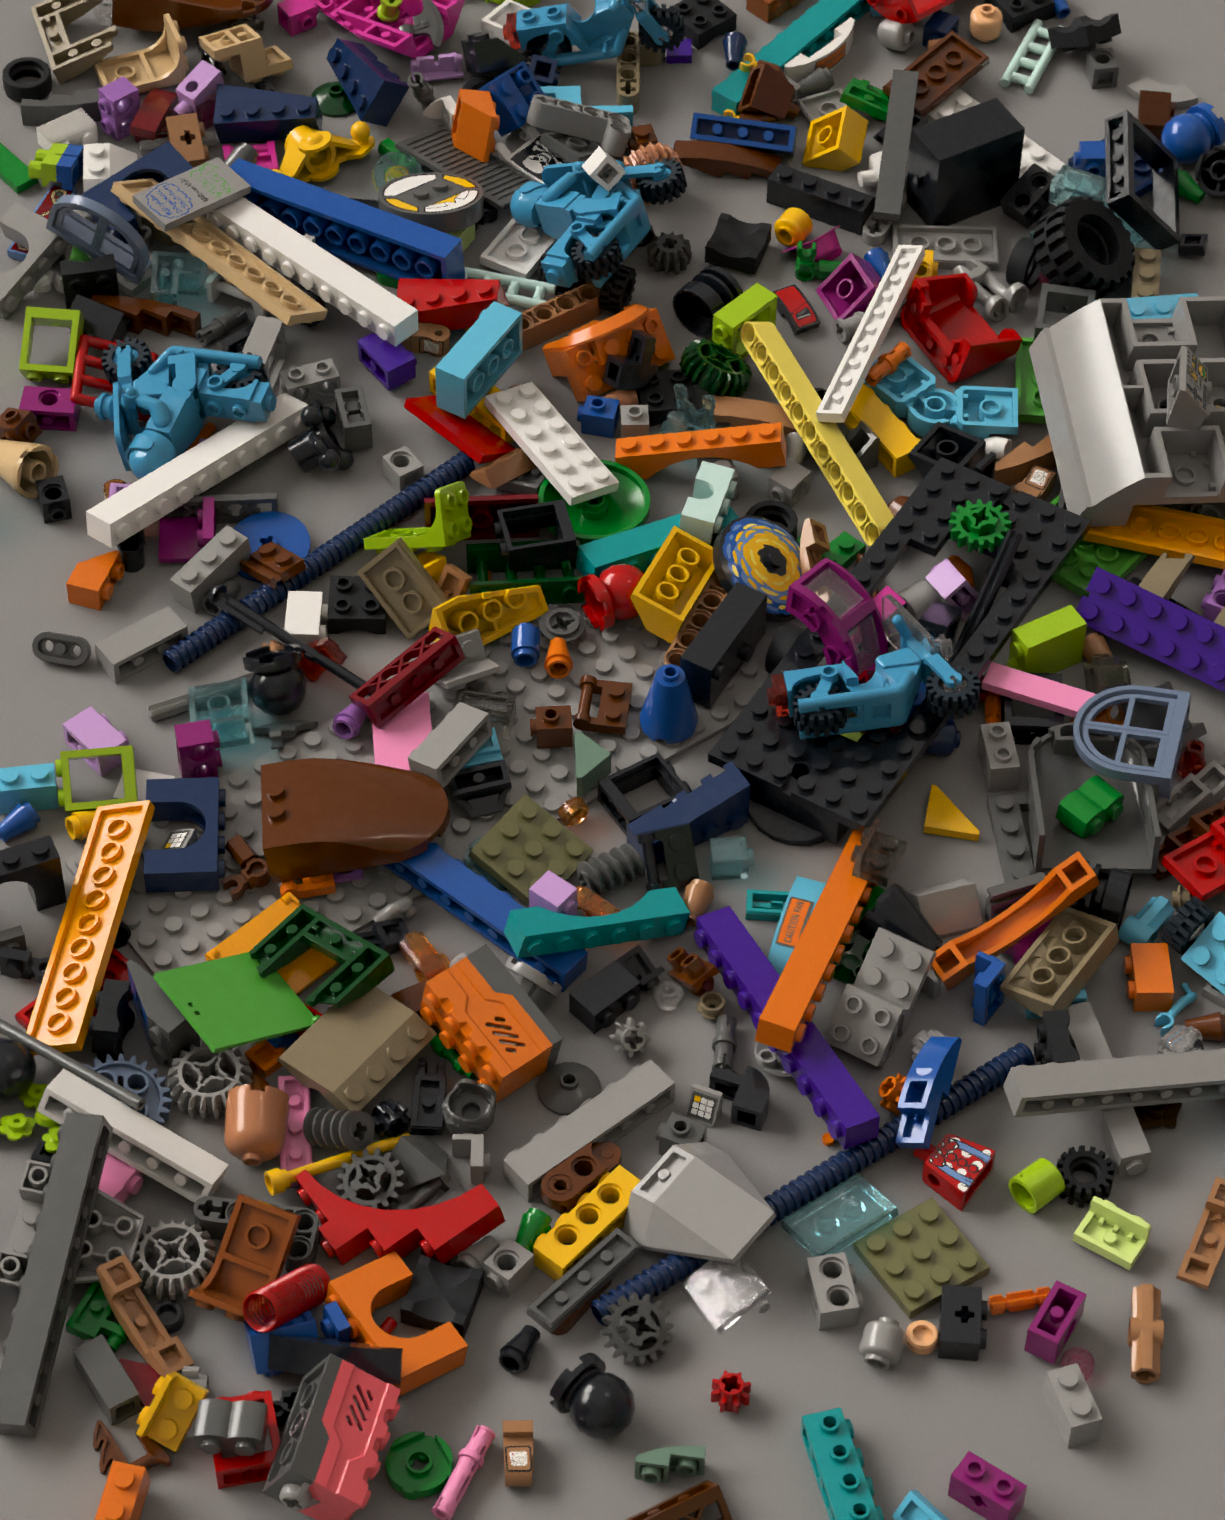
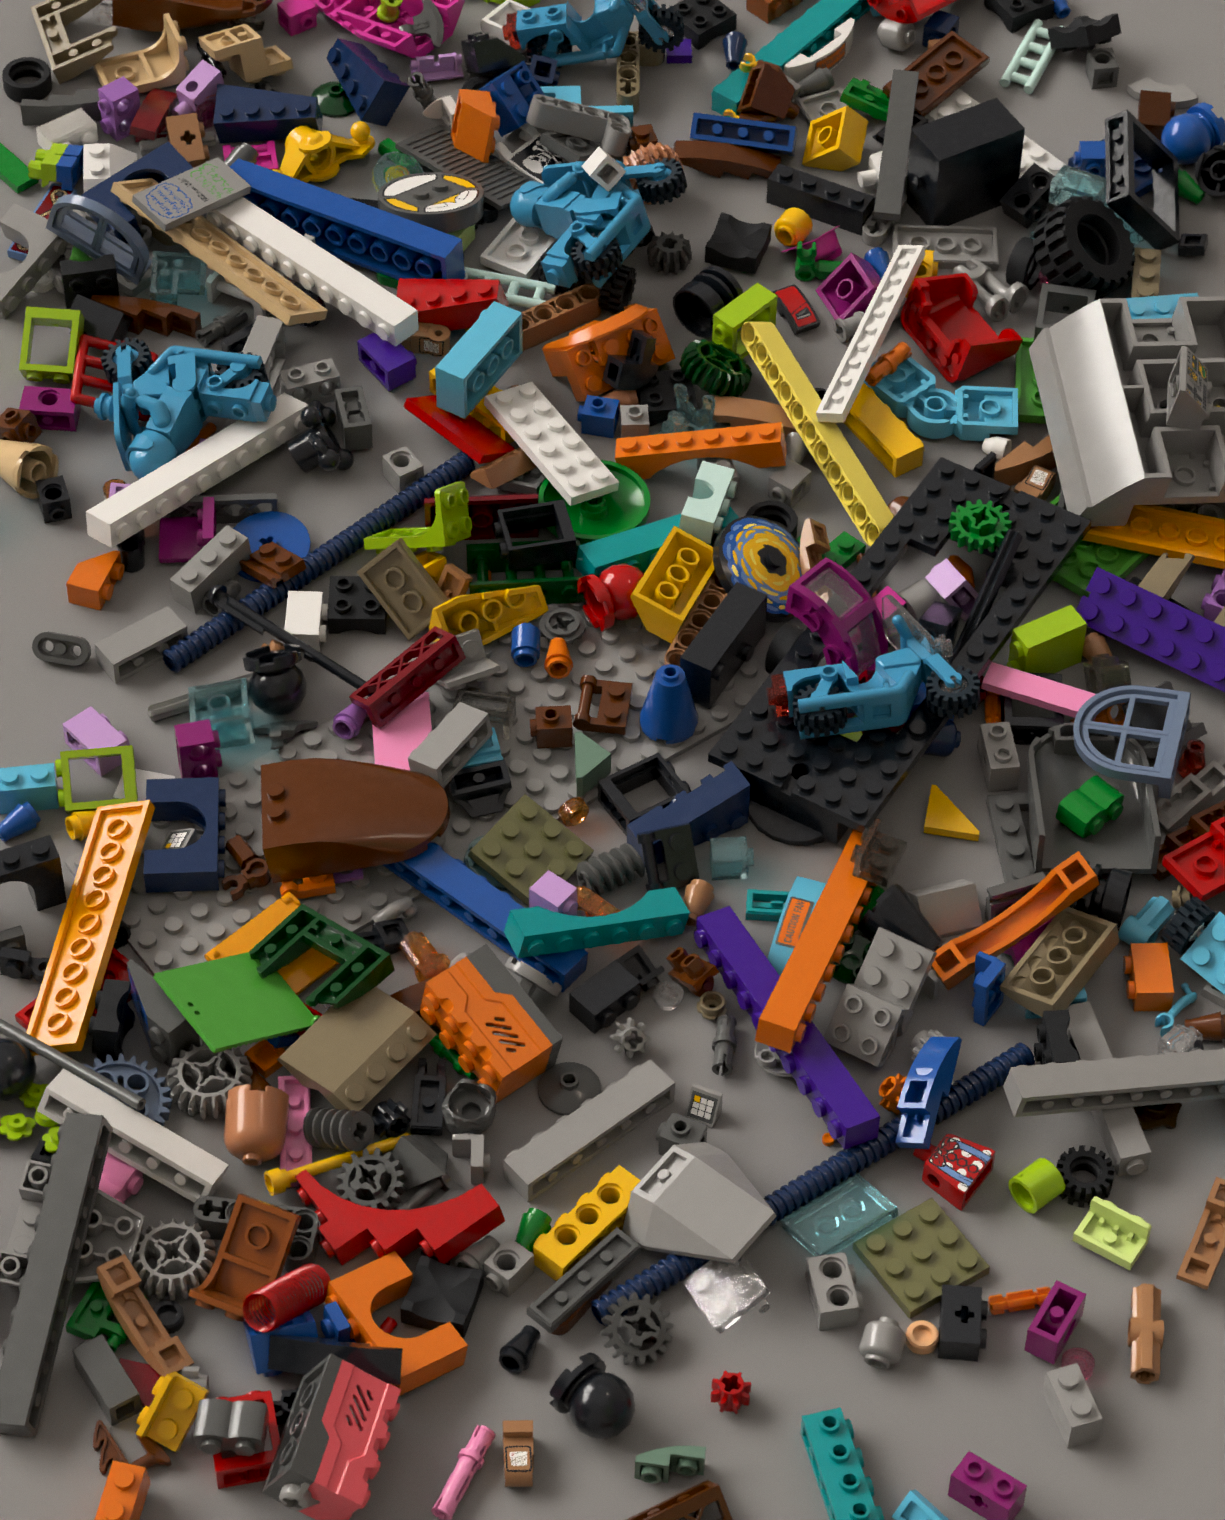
(326, 647): clear red bracket -> none
(414, 1482): green plate -> none
(565, 1186): reddish brown piece -> none
(747, 1092): black brick -> none
(864, 444): dark grey slope -> none
(947, 443): black slope -> none
(985, 22): light nougat head -> none

